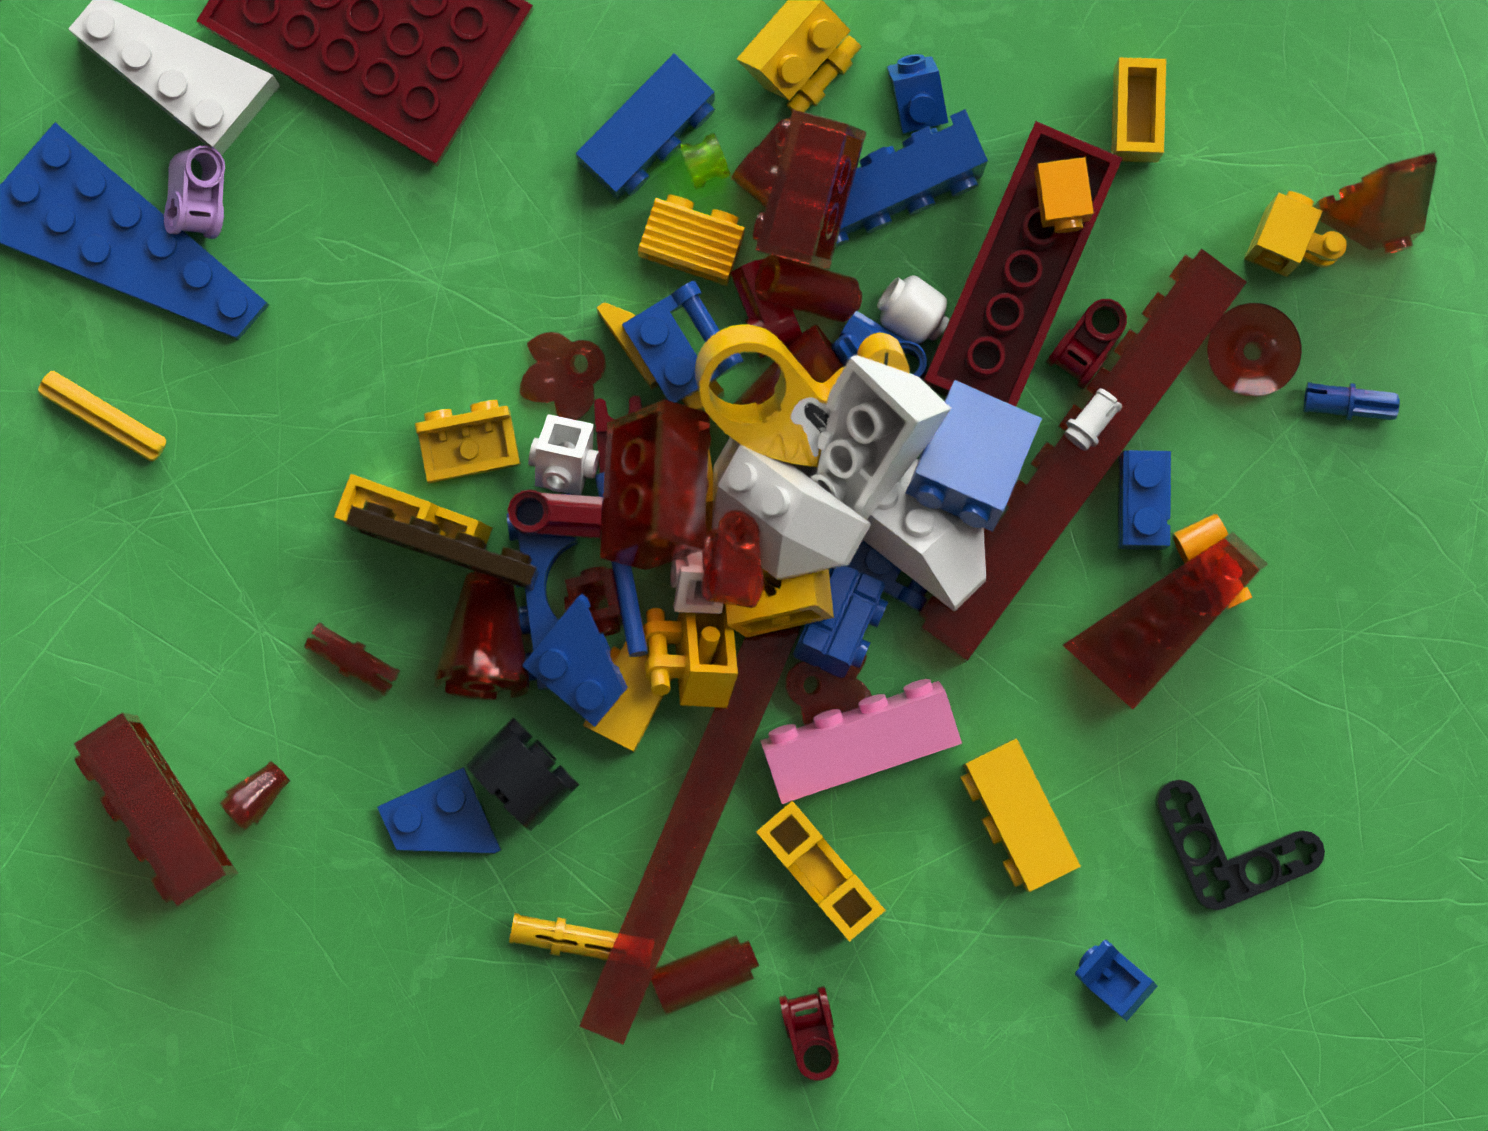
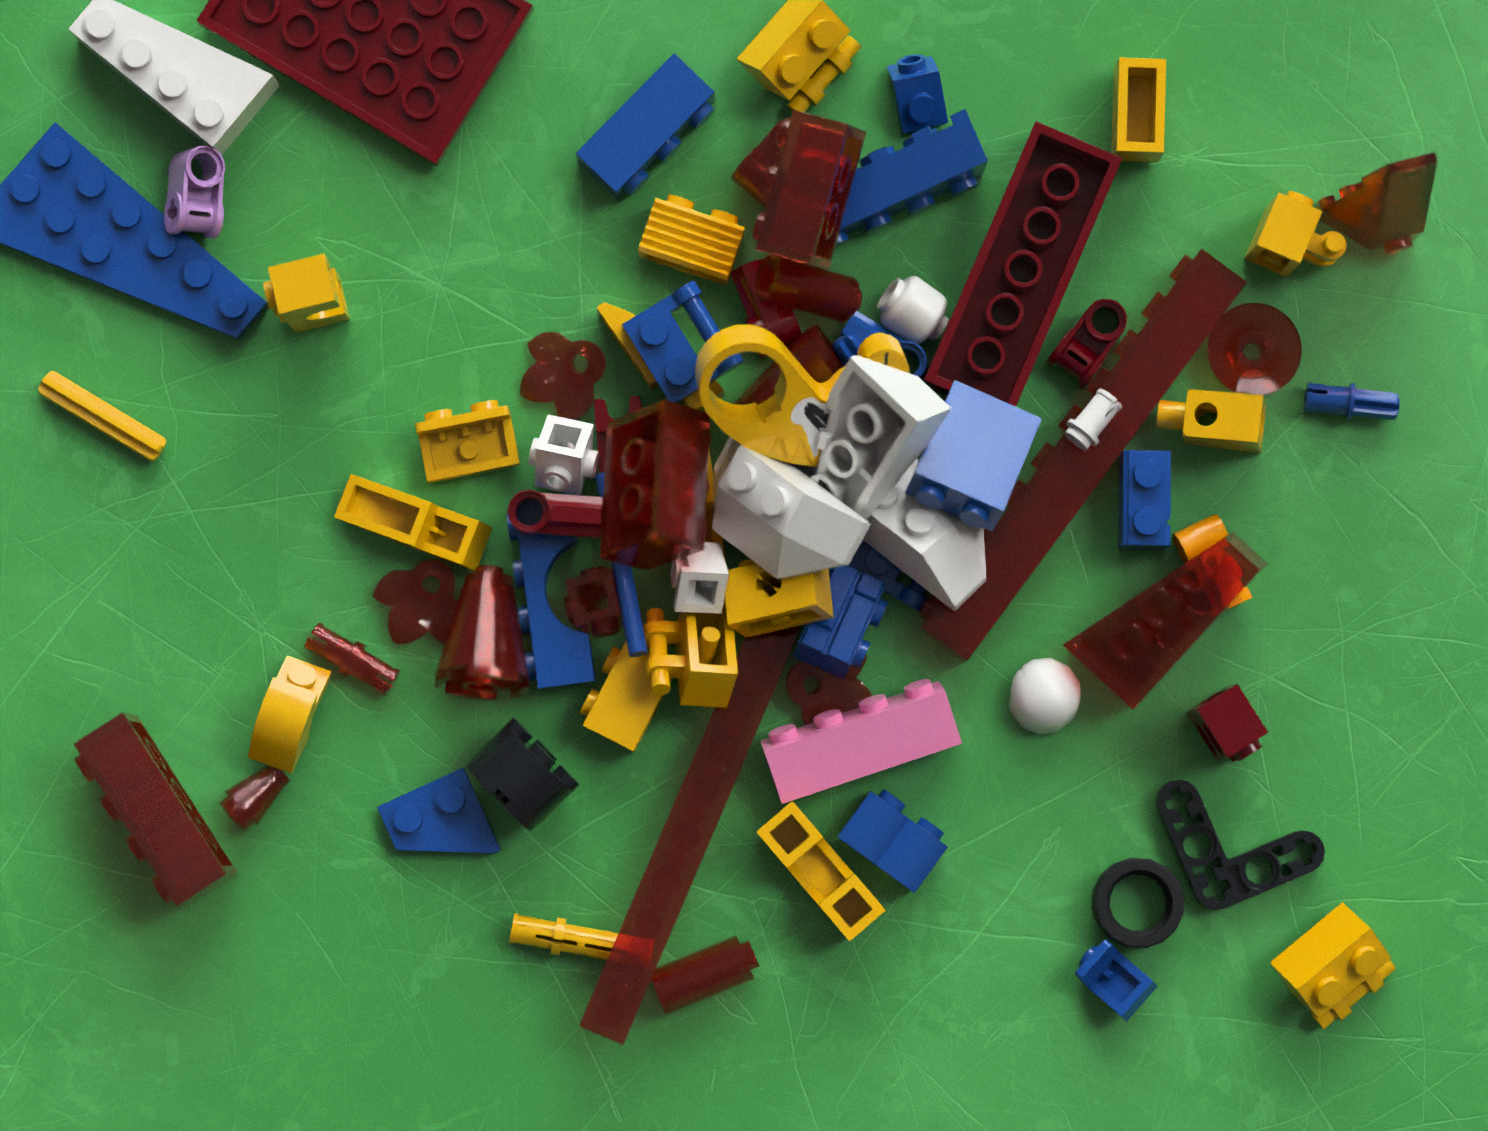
(287, 714): none -> yellow brick
(306, 293): none -> yellow arch
(415, 608): none -> clear red plate
(426, 539): dark brown plate -> none
(578, 664): blue wing -> none
(704, 161): clear neon green wheel -> none
(733, 561): clear red piece -> none
(810, 1029): dark red piece -> none
(893, 840): none -> blue brick
(1019, 816): yellow brick -> none
(1044, 696): none -> white hair
(1064, 194): light orange brick -> none
(1173, 908): none -> black tyre
(1228, 724): none -> dark red brick
(1237, 424): none -> yellow torso
(1334, 965): none -> yellow brick

